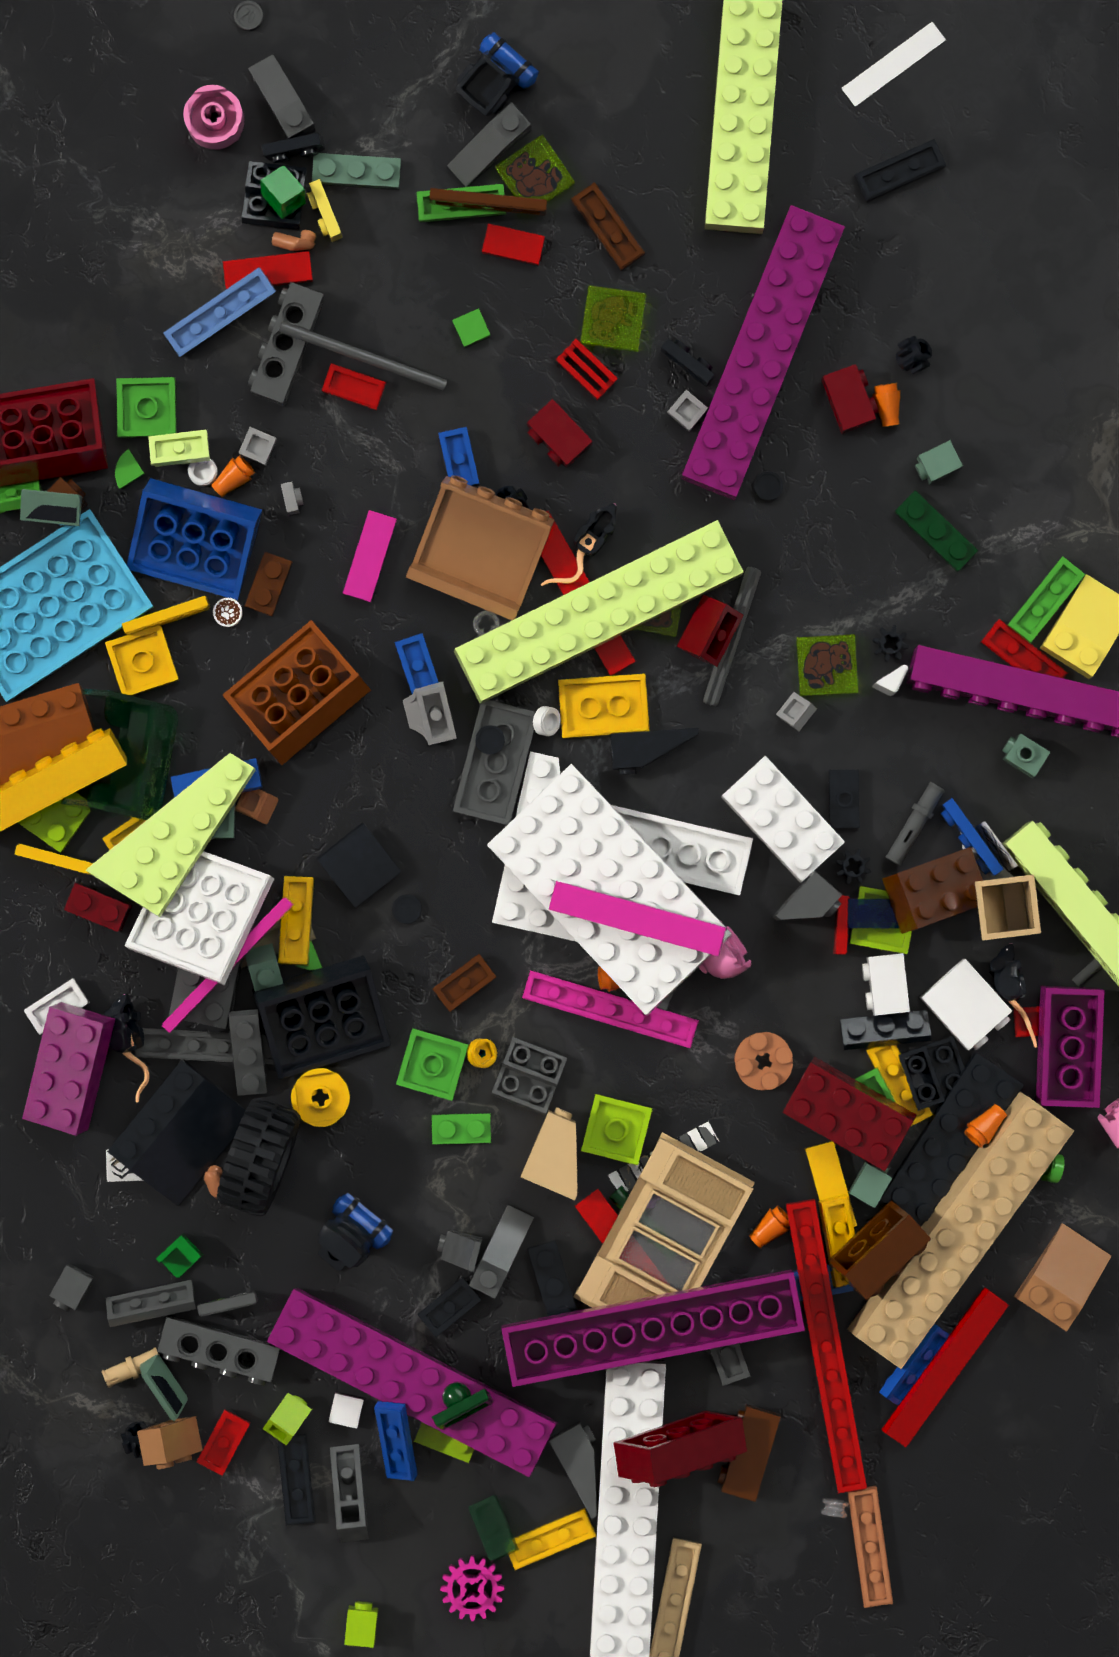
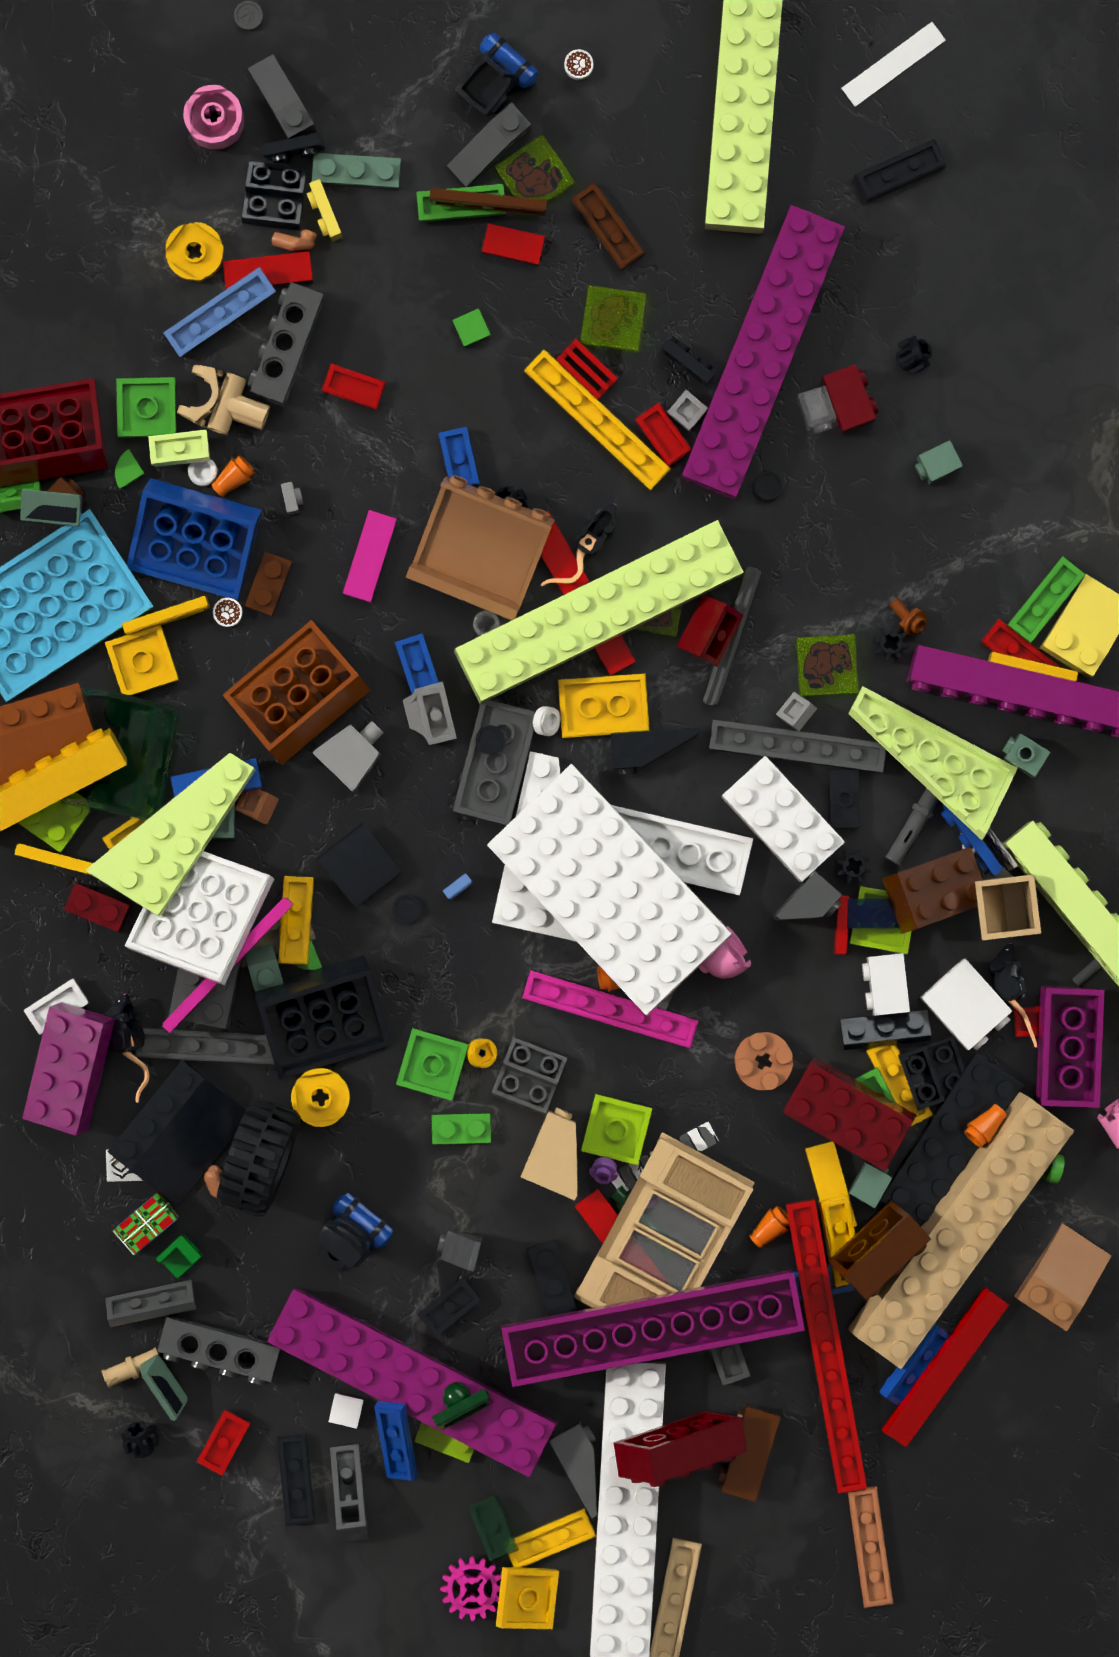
(71, 1287): dark grey brick -> none
(145, 1223): none -> piece
(170, 1442): medium nougat brick -> none
(192, 235): none -> yellow plate
(225, 403): none -> tan connector
(227, 1303): dark grey tile -> none
(247, 1052): dark grey plate -> none
(257, 446): light grey plate -> none
(283, 191): panel -> none
(287, 1418): lime brick -> none
(351, 754): none -> light grey torso
(361, 1625): lime brick -> none
(362, 355): dark grey piece -> none
(457, 886): none -> medium blue tile
(464, 982): reddish brown plate -> none
(501, 1251): dark grey slope -> none
(527, 1598): none -> yellow plate
(558, 434): dark red brick -> none
(578, 64): none -> tile
(597, 420): none -> yellow tile
(604, 1170): none -> medium lavender plate
(637, 918): dark pink tile -> none
(663, 434): none -> red tile
(797, 746): none -> dark grey plate
(816, 409): none -> clear brick
(834, 1507): clear bush -> none
(888, 403): orange cone -> none
(891, 682): white slope -> none
(912, 622): none -> dark orange plate
(936, 531): dark green plate -> none
(951, 768): none -> yellowish green wing
(1033, 666): none -> yellow tile

